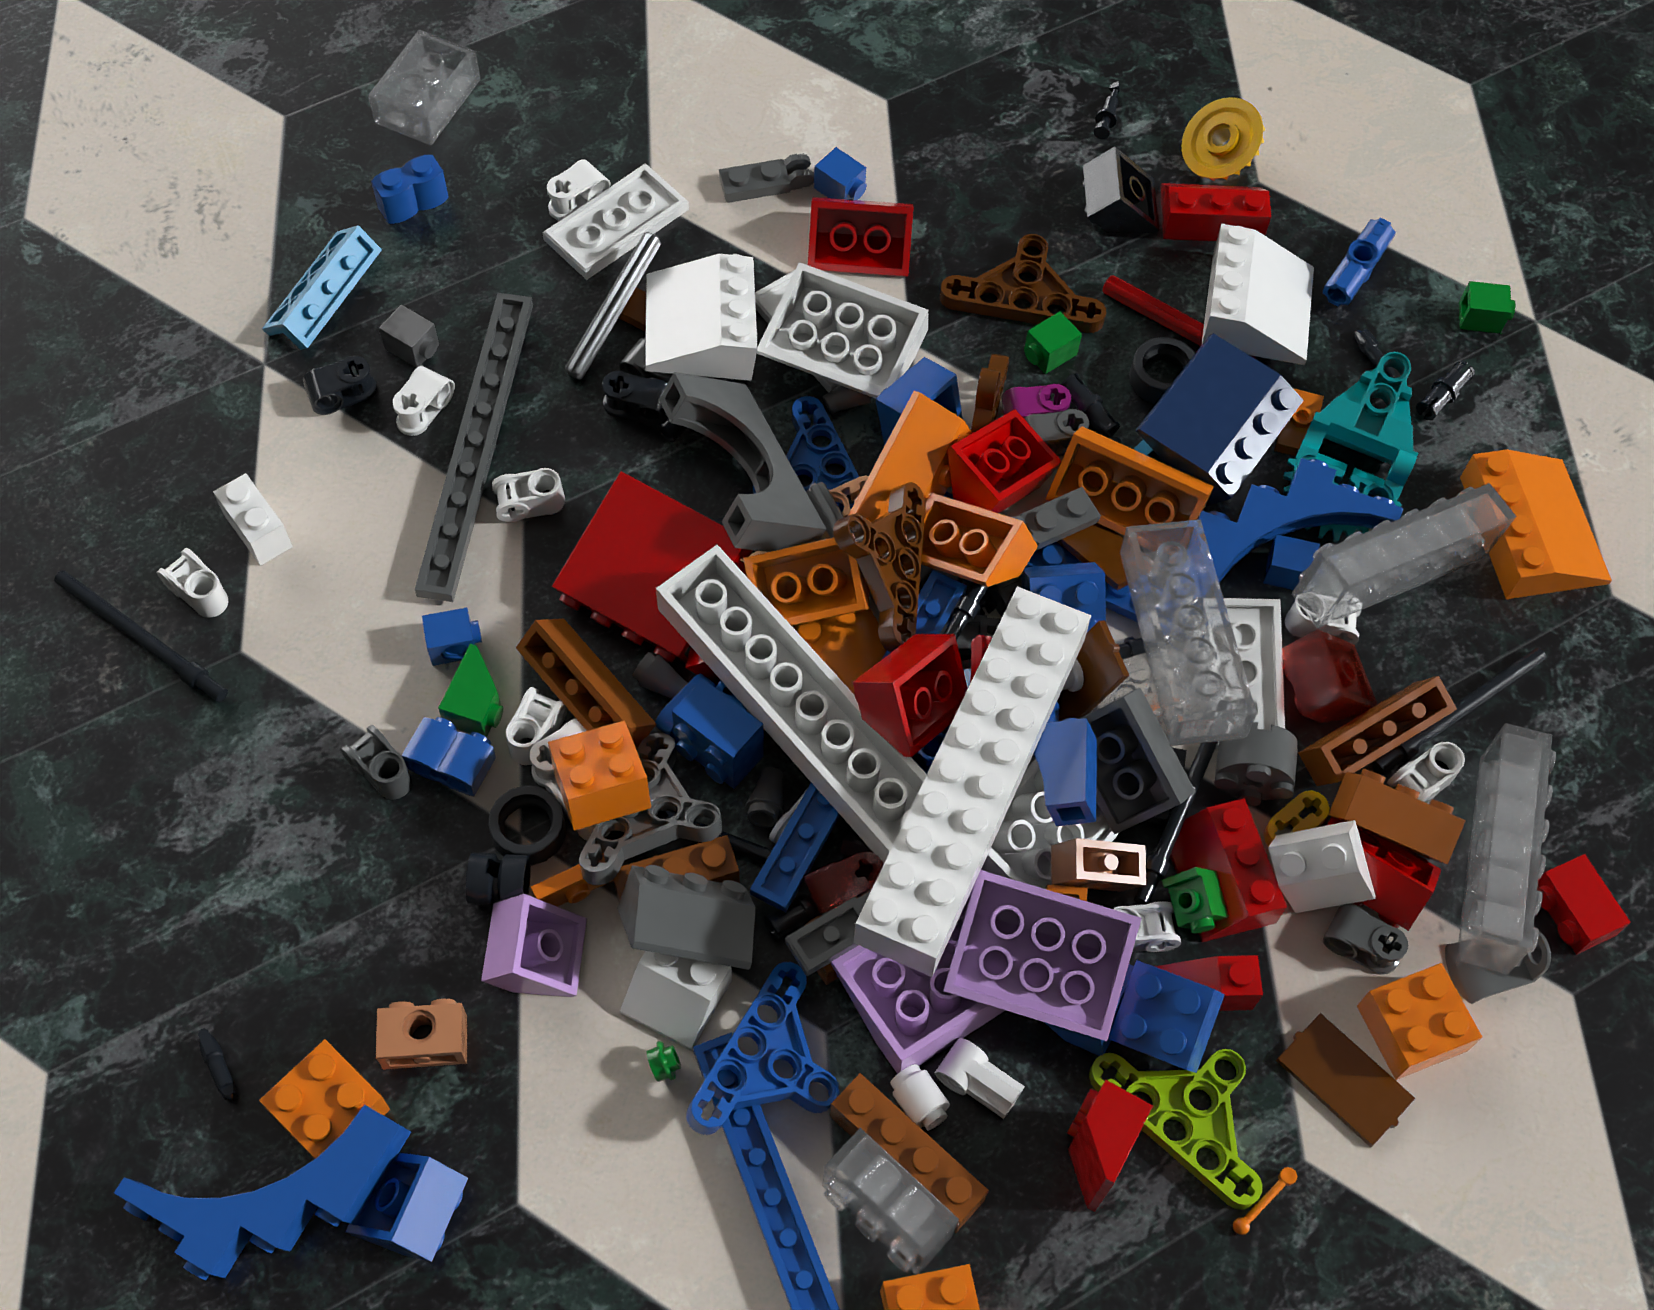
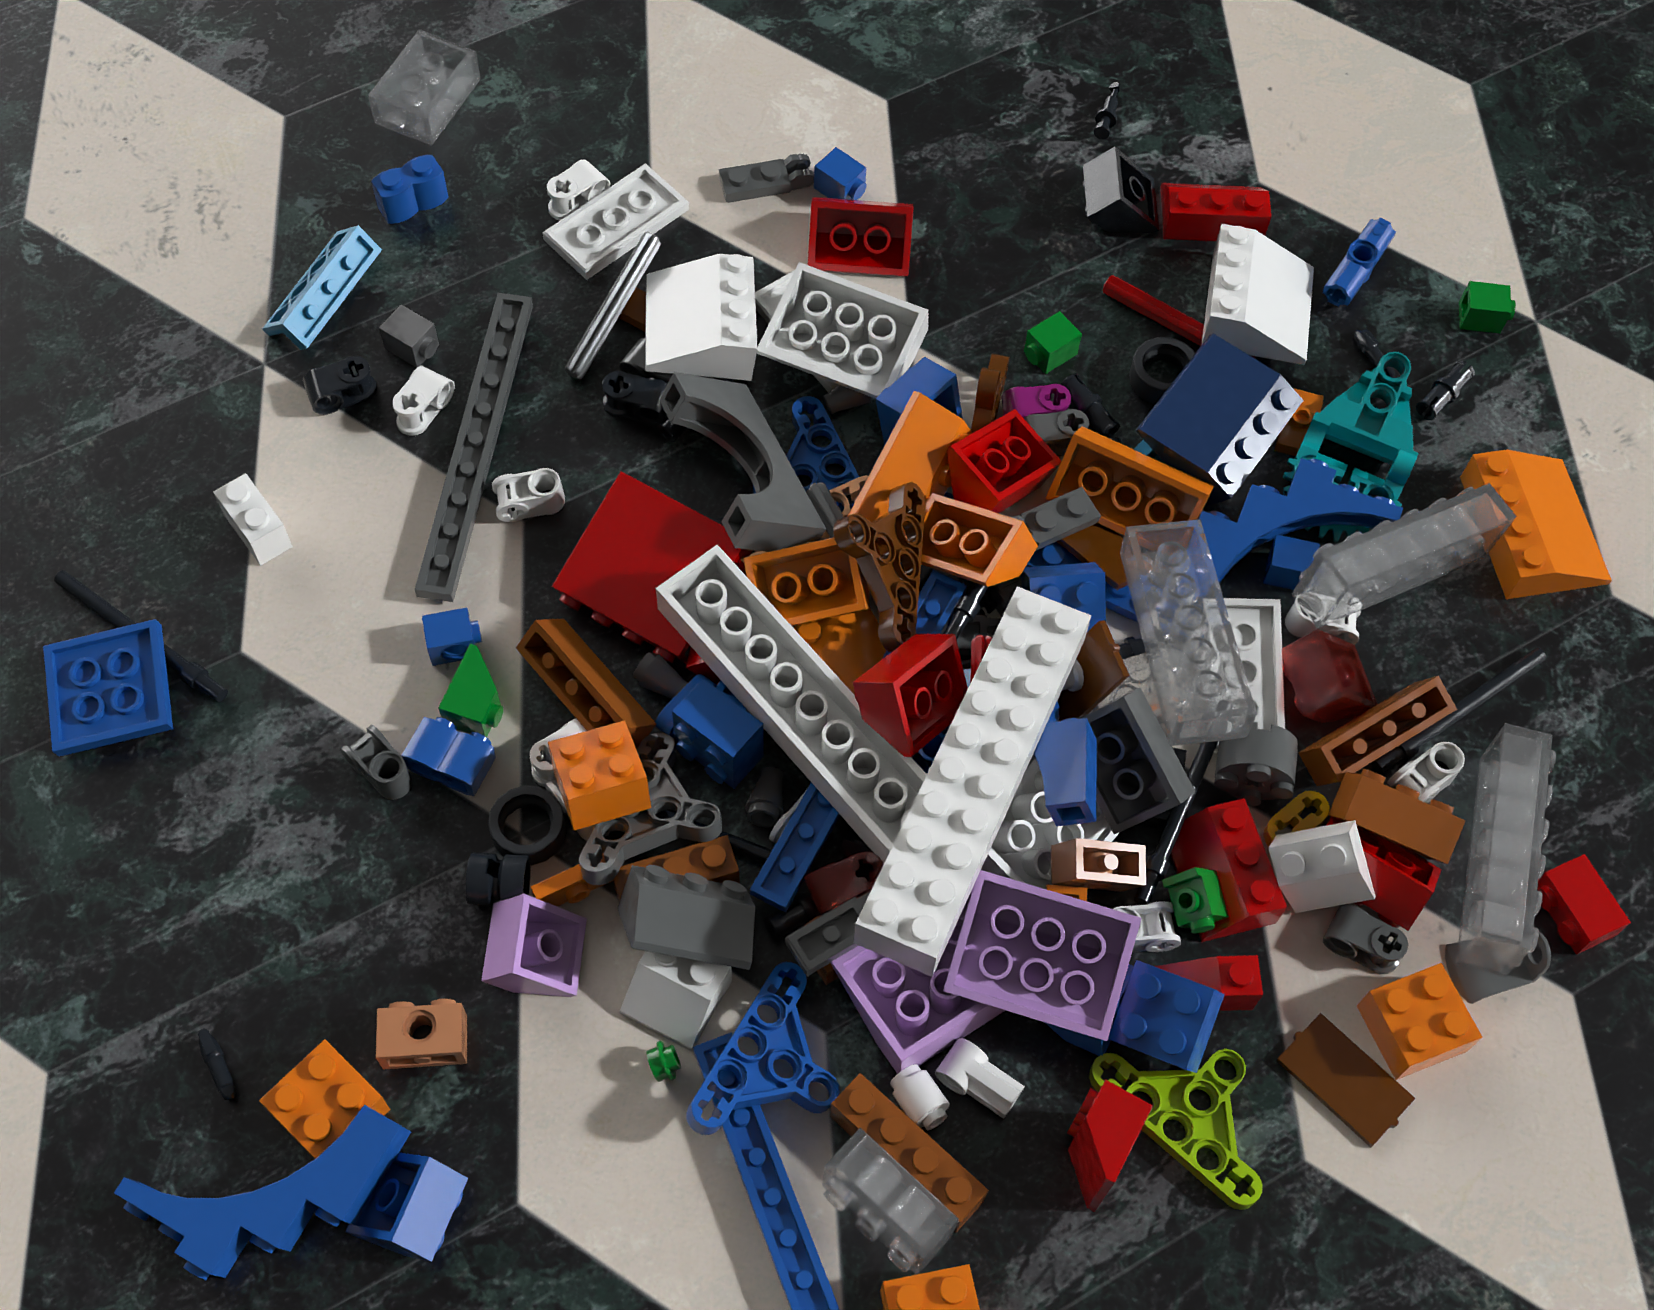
(107, 687): none -> blue plate
(191, 580): white piece -> none
(534, 719): white piece -> none
(1008, 287): reddish brown beam -> none
(1213, 126): yellow gear -> none
(1286, 1178): orange hinge -> none

